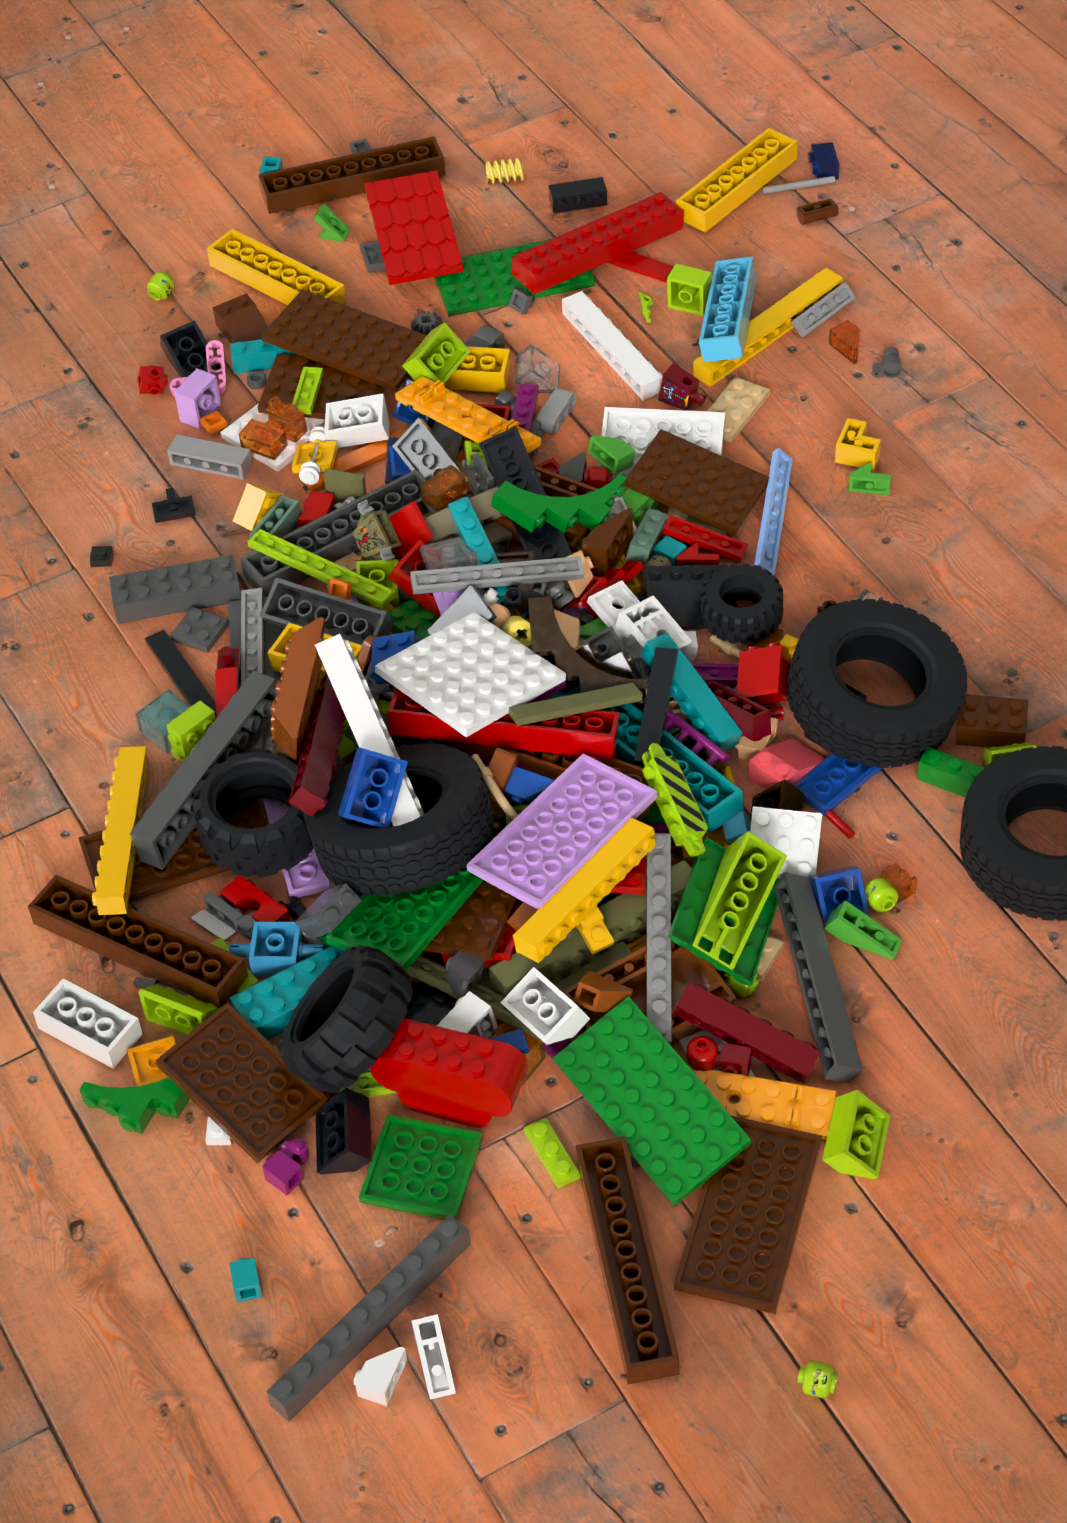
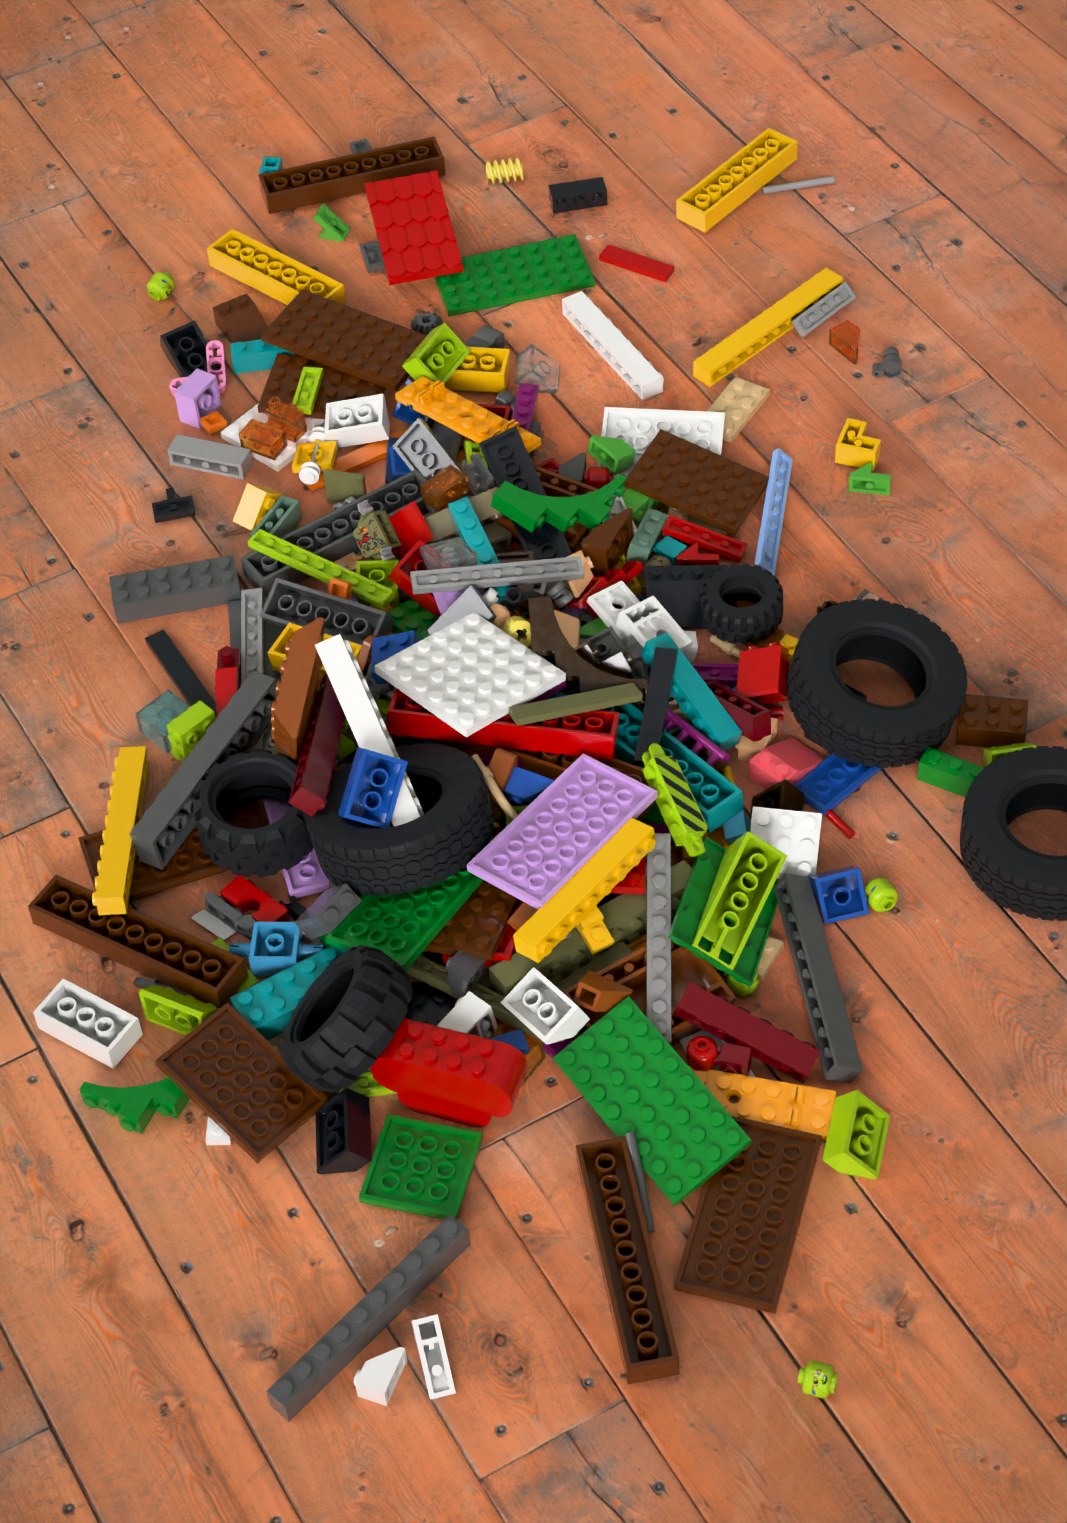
(101, 556): pearl dark grey plate -> none
(144, 1059): light orange plate -> none
(151, 380): red brick -> none
(200, 629): dark grey plate -> none
(245, 1279): teal brick -> none
(256, 380): dark grey tile -> none
(284, 1167): magenta brick -> none
(316, 506): red brick -> none
(521, 301): dark grey tile -> none
(551, 1153): lime plate -> none
(556, 410): light grey beam -> none
(597, 243): red brick -> none
(639, 1176): none -> dark grey bar
(646, 303): lime hand -> none
(680, 388): dark red torso -> none
(688, 289): lime brick -> none
(728, 309): medium azure brick -> none
(817, 211): reddish brown brick -> none
(824, 160): clear blue brick -> none
(861, 931): bright green slope -> none
(900, 881): clear orange brick -> none

